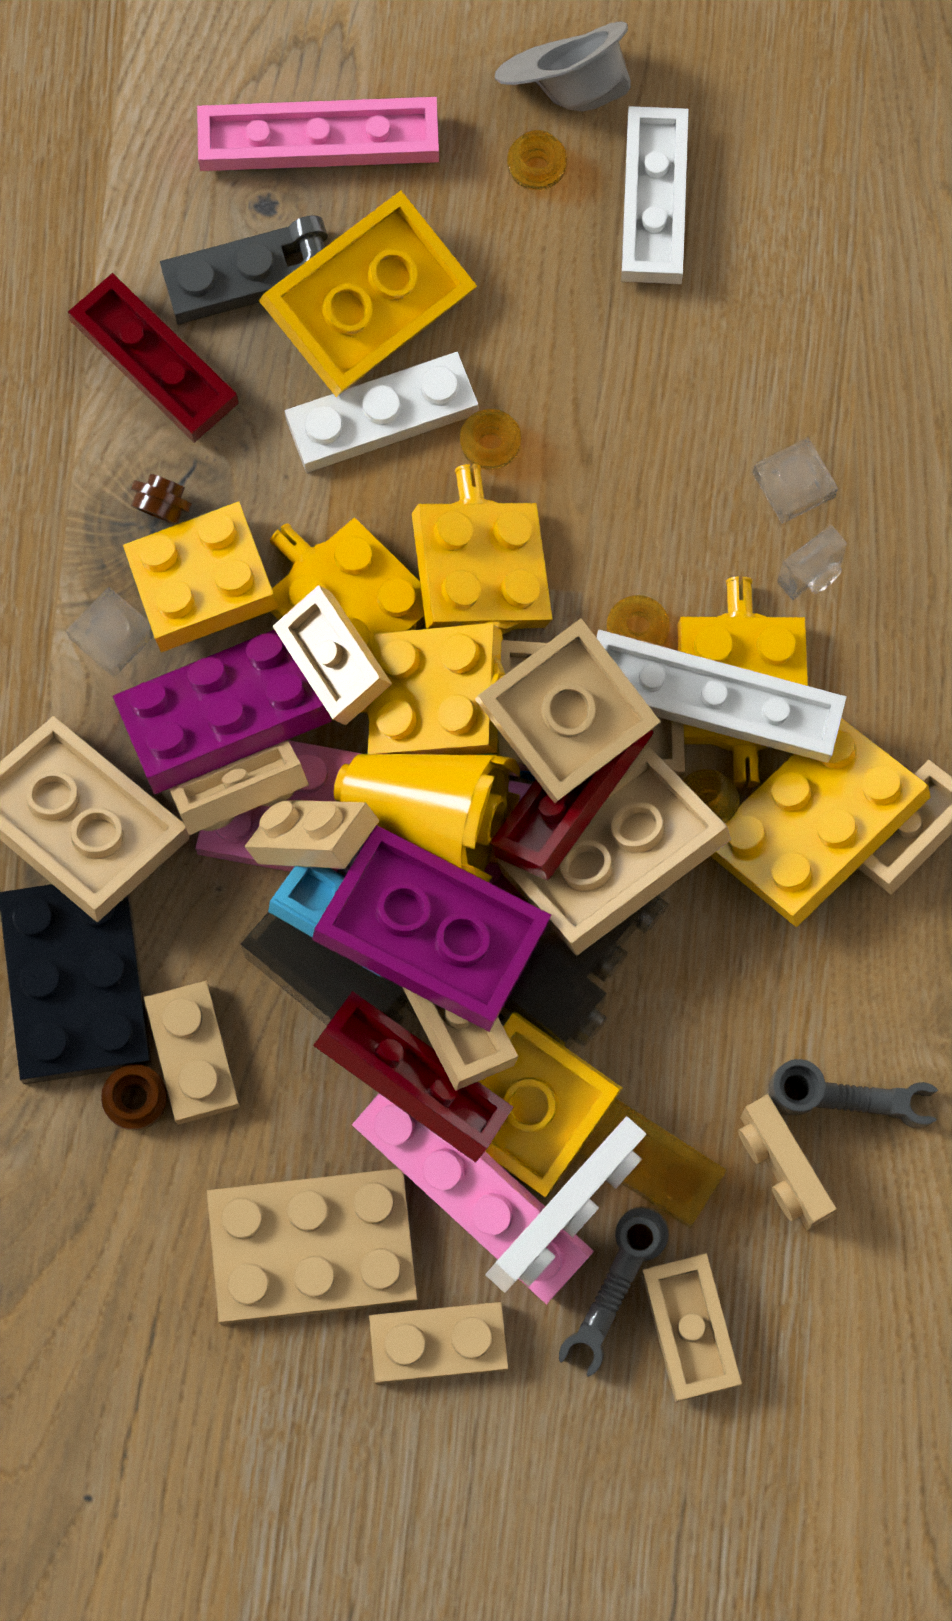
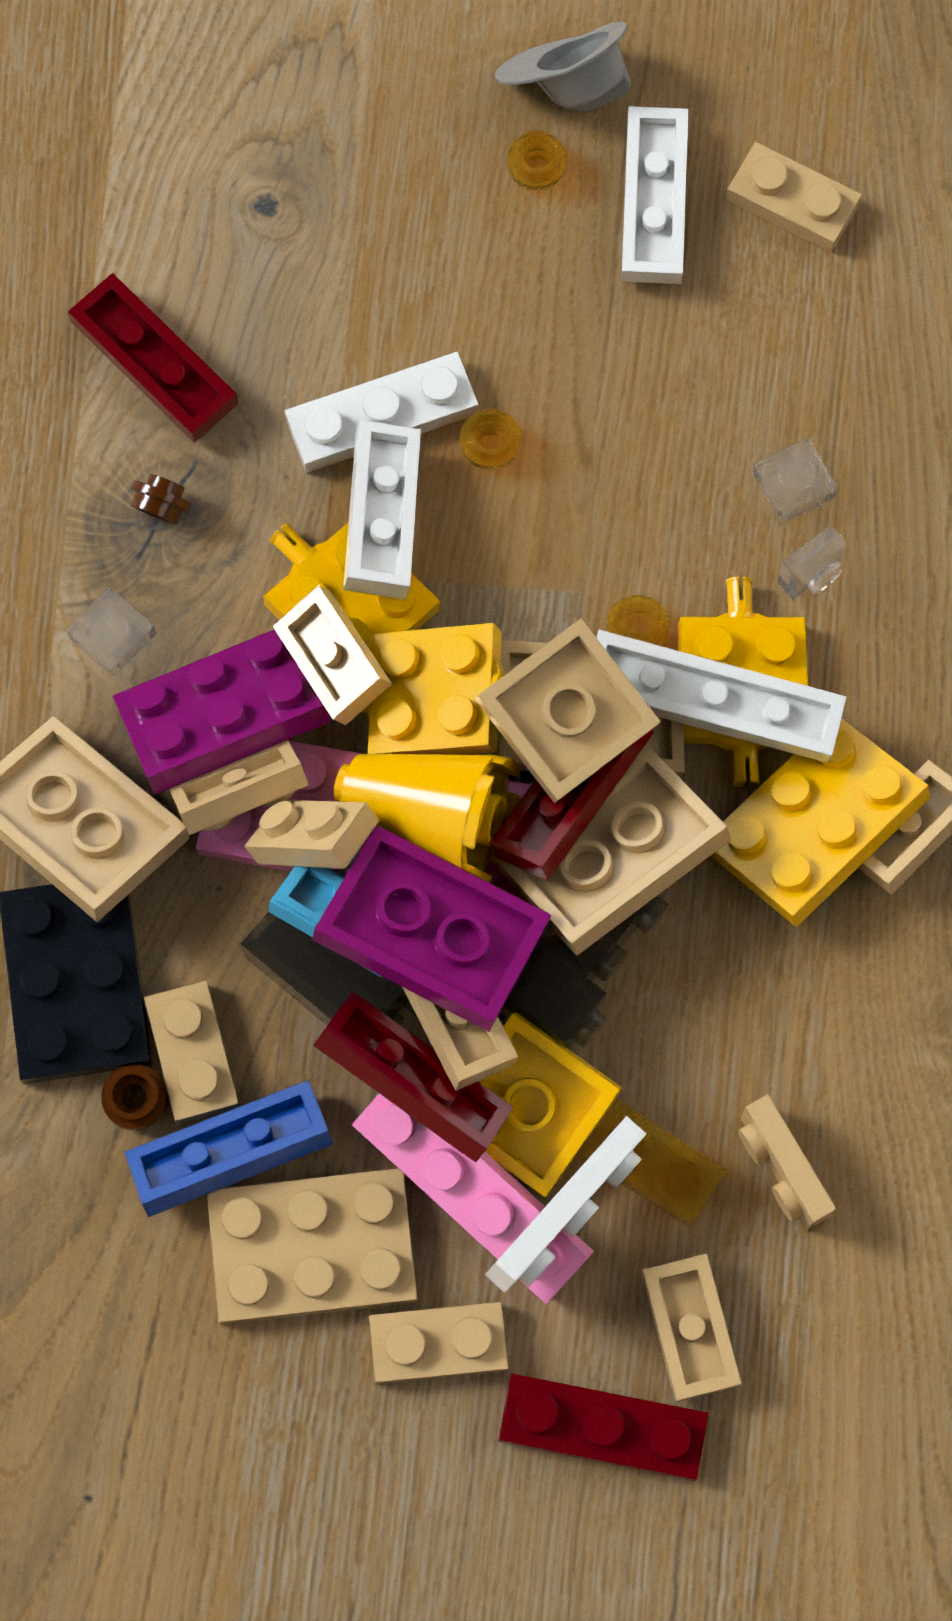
(200, 576): yellow plate -> none
(228, 1148): none -> blue plate
(239, 270): dark grey plate -> none
(317, 134): bright pink plate -> none
(367, 293): yellow plate -> none
(382, 510): none -> white plate
(481, 560): yellow plate -> none
(603, 1427): none -> dark red plate
(618, 1280): dark grey brick -> none
(715, 791): clear yellow plate -> none
(793, 197): none -> tan plate
(821, 1094): dark grey brick -> none

